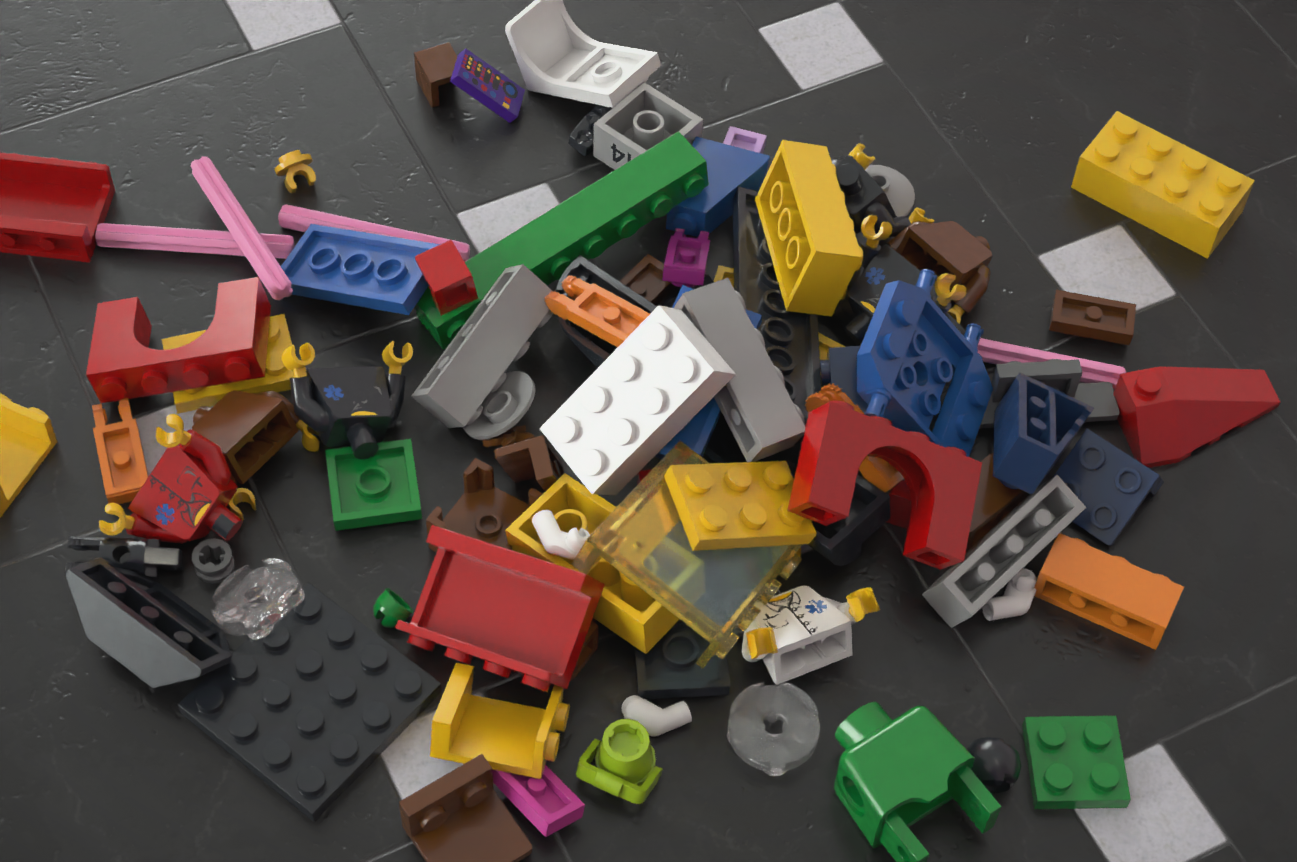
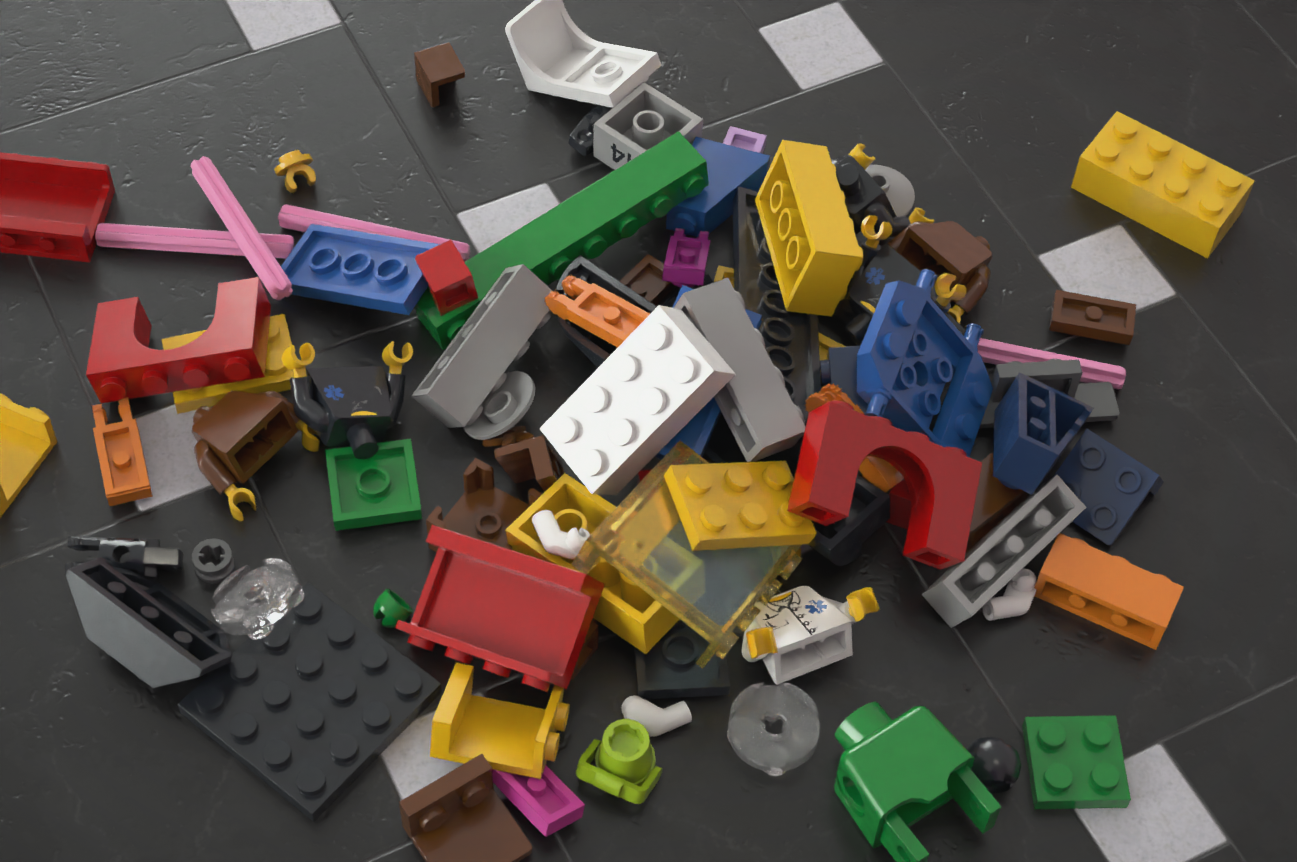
(183, 492): red torso -> none
(487, 85): dark purple tile -> none
(1182, 408): red wedge -> none

